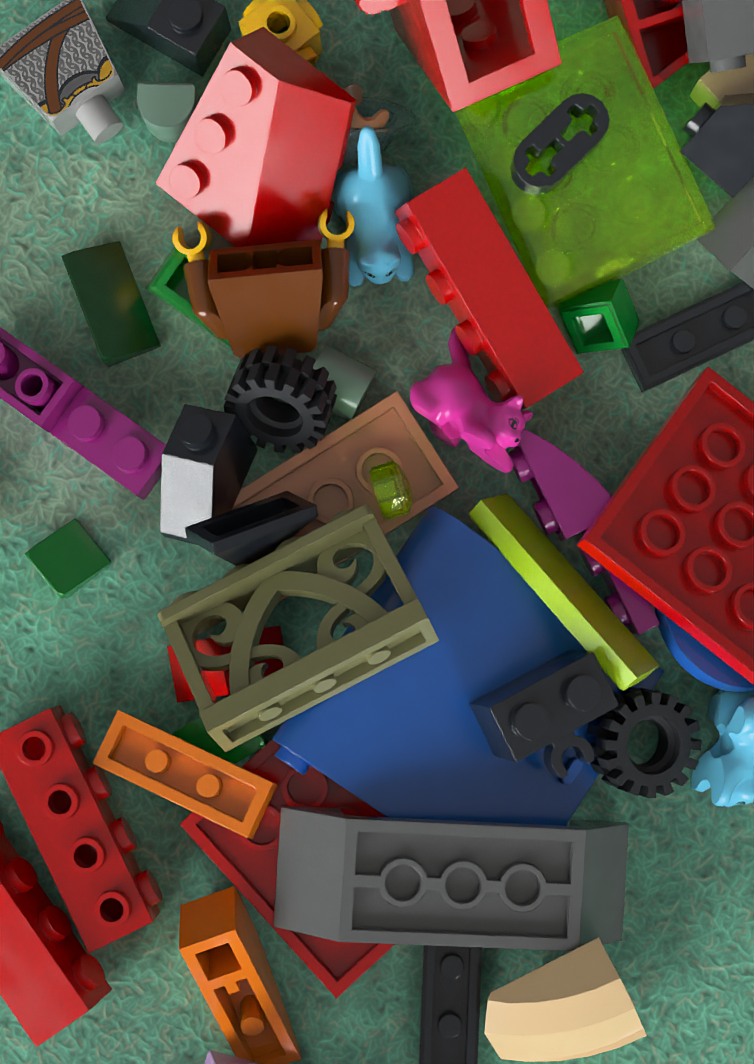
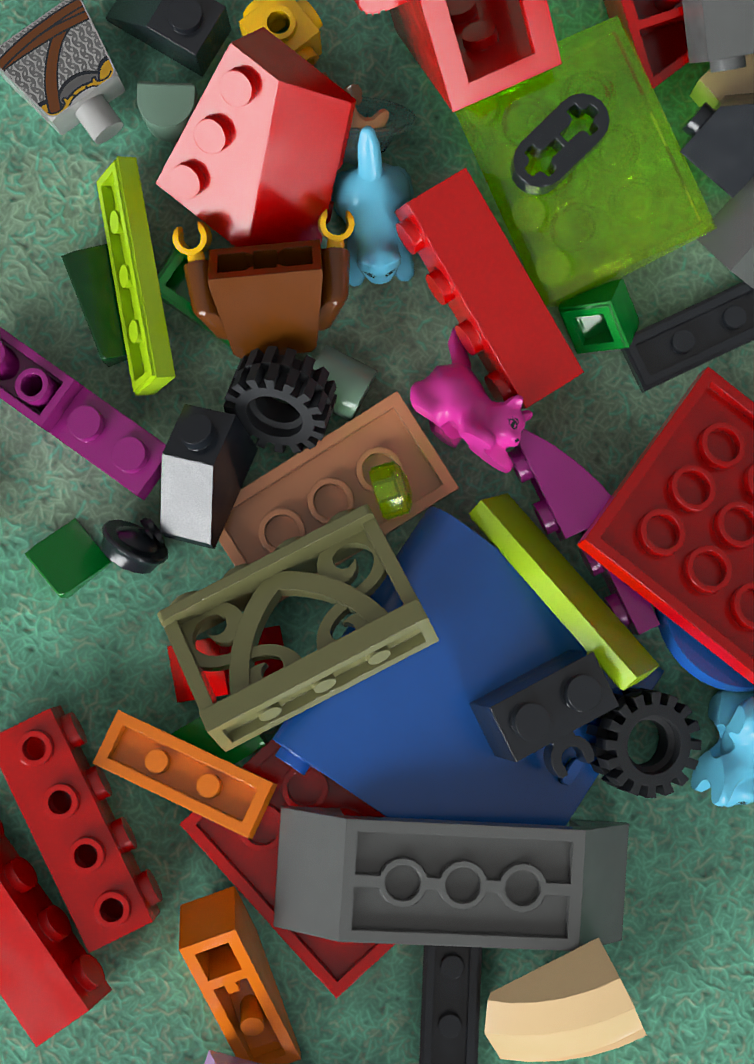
(134, 546): none -> black hat
(135, 277): none -> lime tile
(253, 529): black slope -> none

